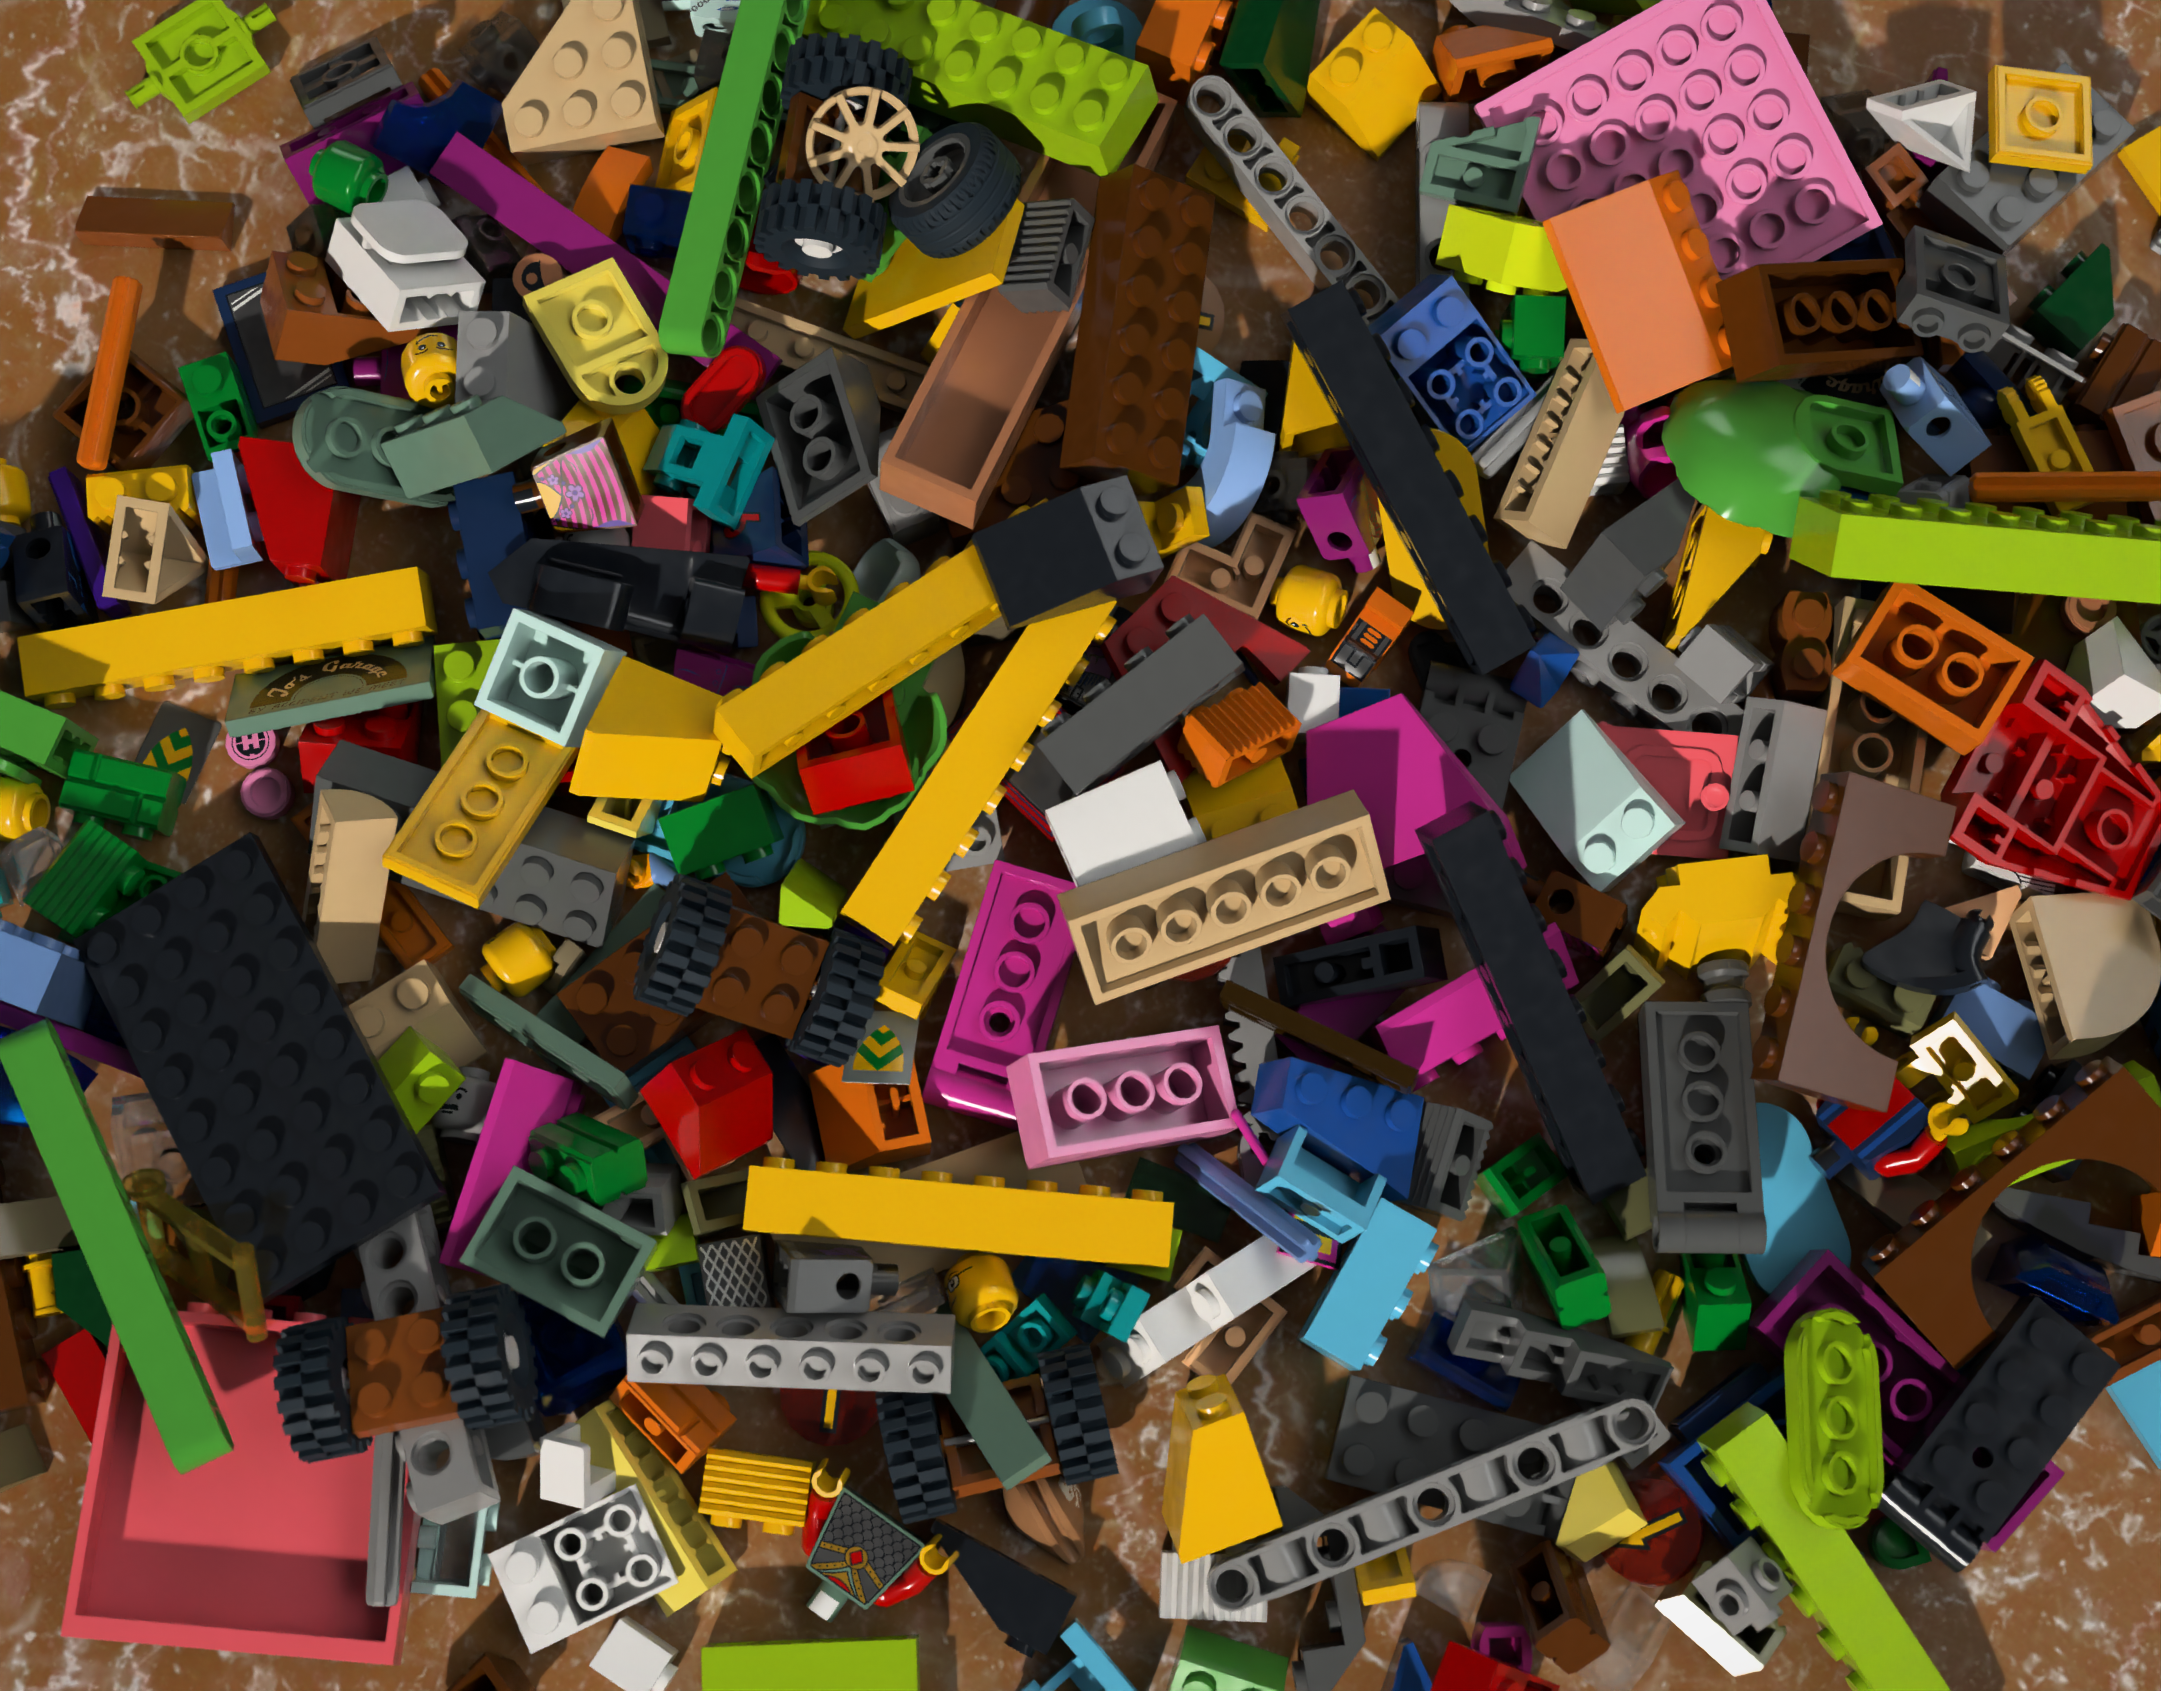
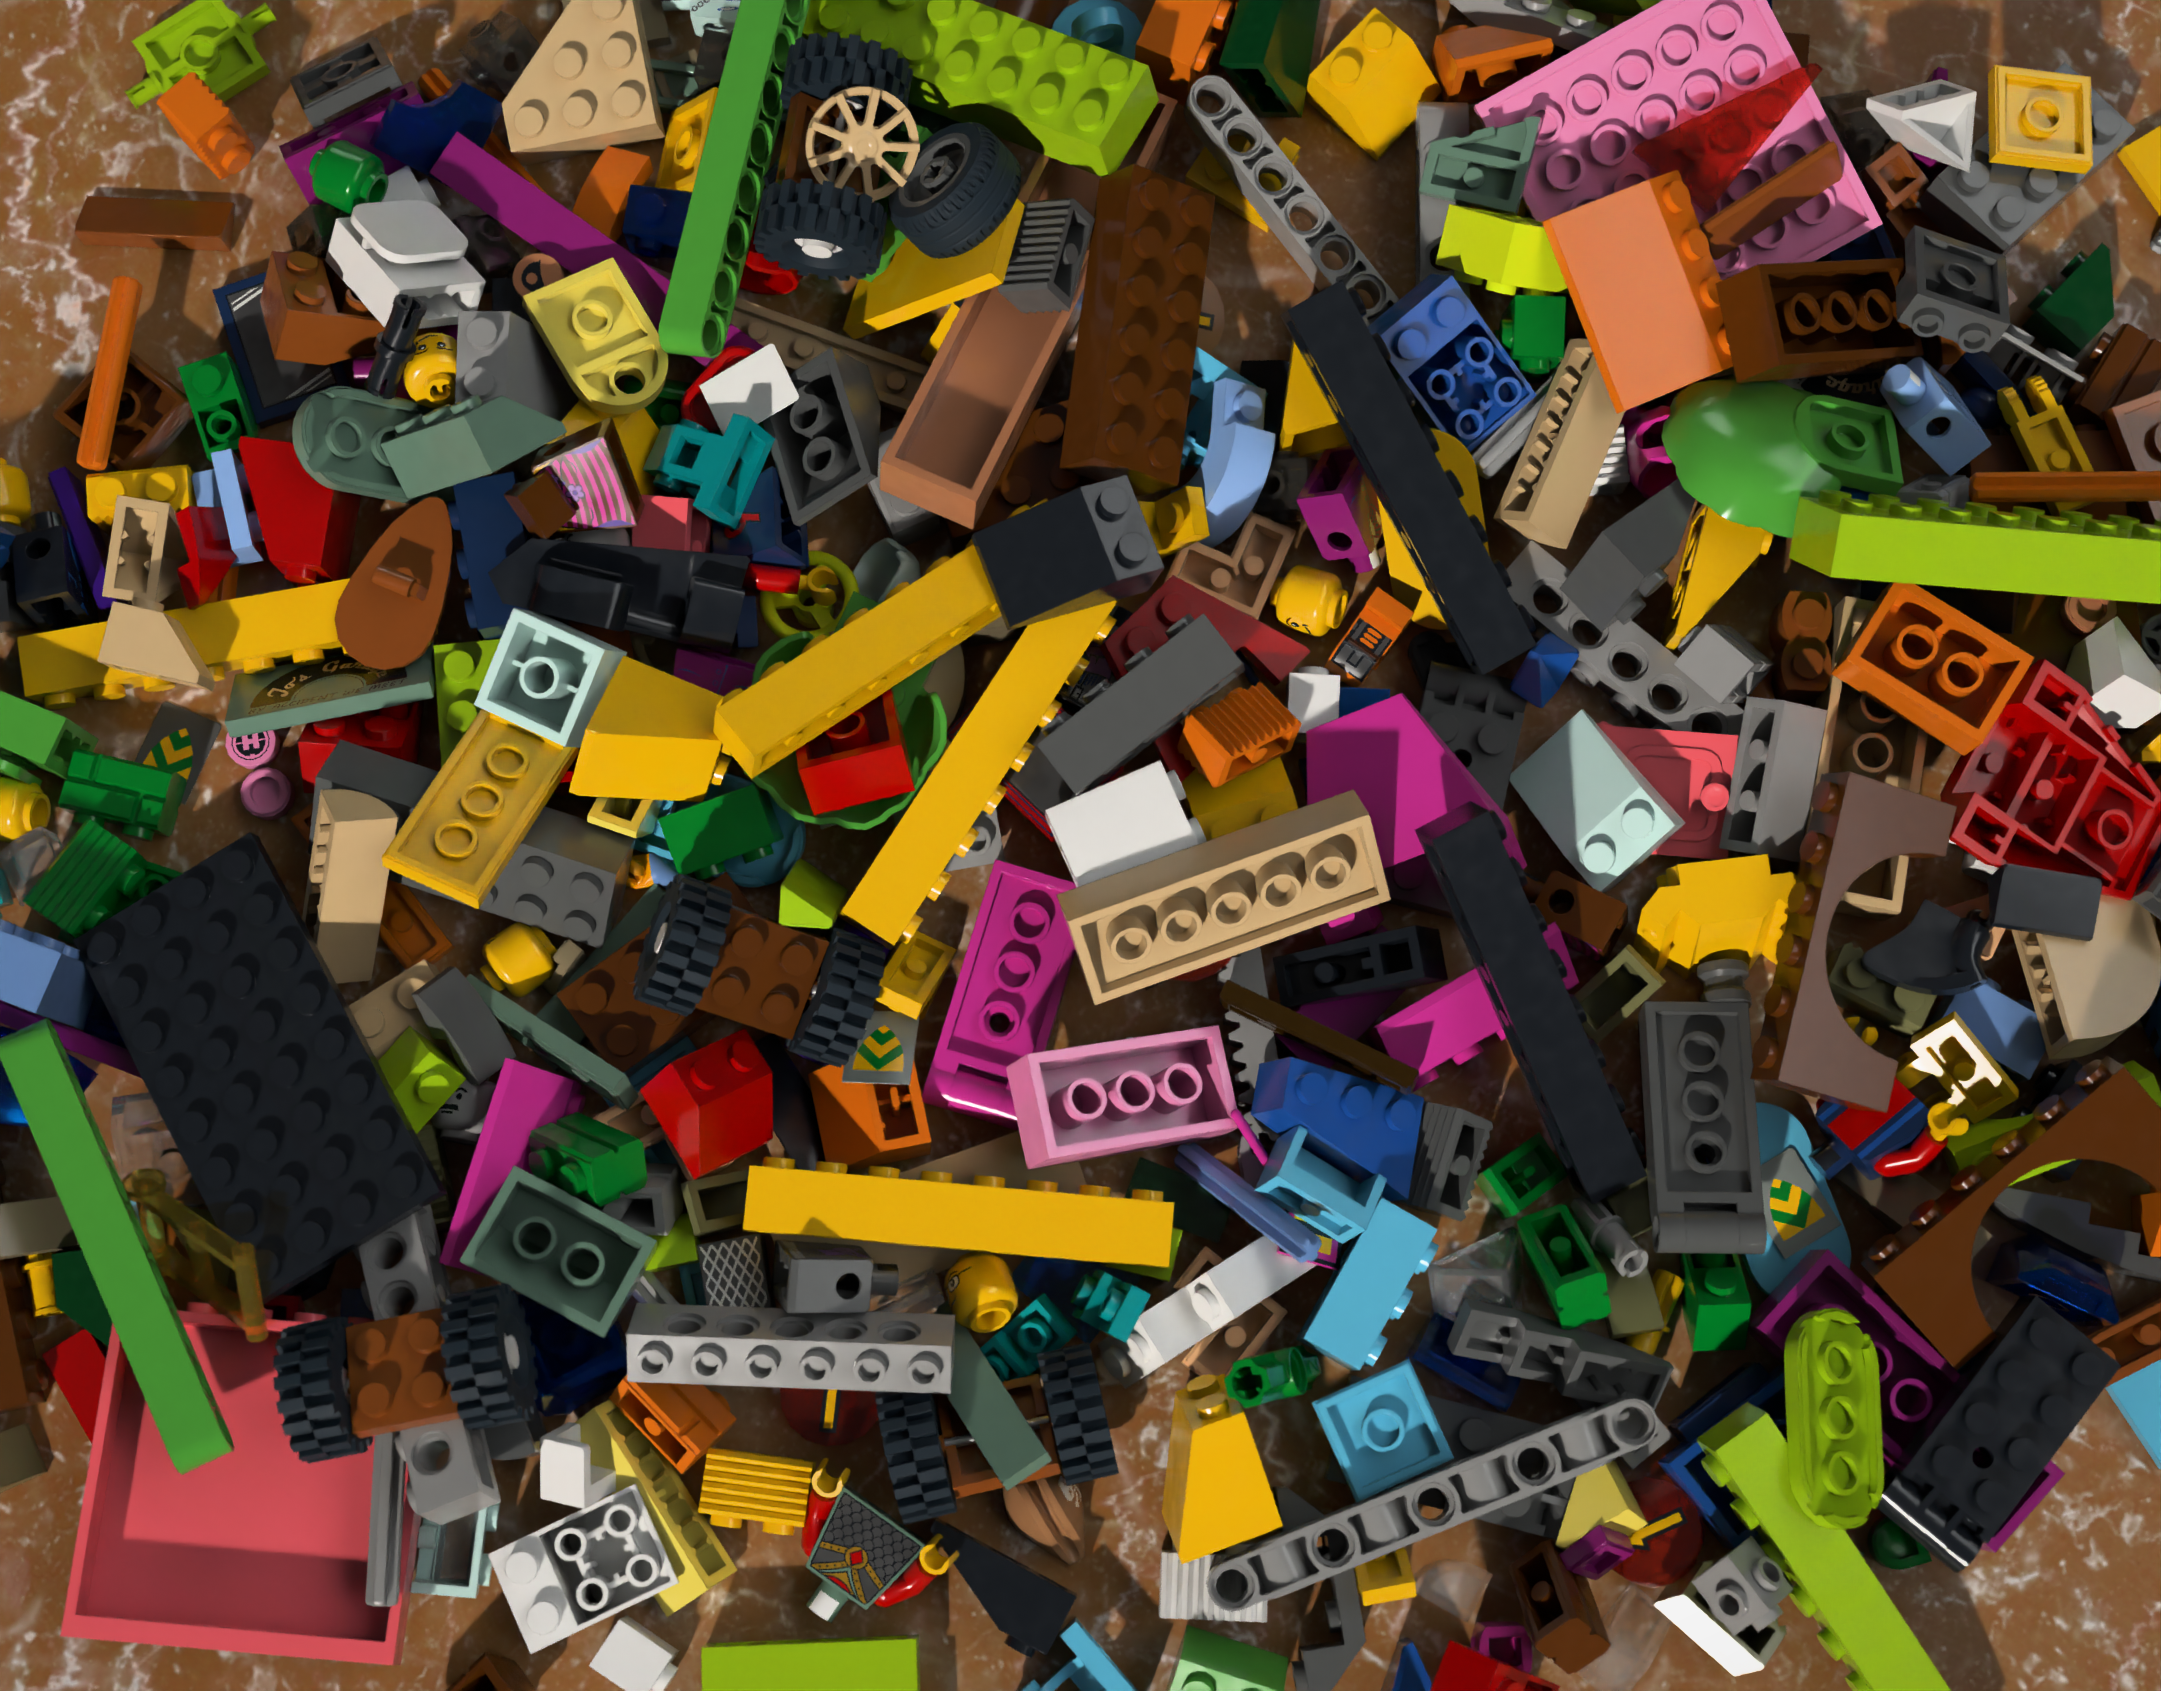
(152, 645): none -> tan slope
(207, 126): none -> orange brick
(208, 551): none -> red slope
(395, 346): none -> black pin
(399, 589): none -> dark orange shield
(463, 1019): none -> dark grey slope
(540, 505): none -> reddish brown slope
(750, 388): none -> white sticker
(1272, 1376): none -> green piece
(1382, 1430): none -> medium azure tile
(1597, 1552): none -> magenta tile
(1610, 1235): none -> light grey axle
(1722, 141): none -> clear red wing
(1773, 200): none -> dark orange slope
(1793, 1204): none -> light grey sticker
(2044, 901): none -> black slope

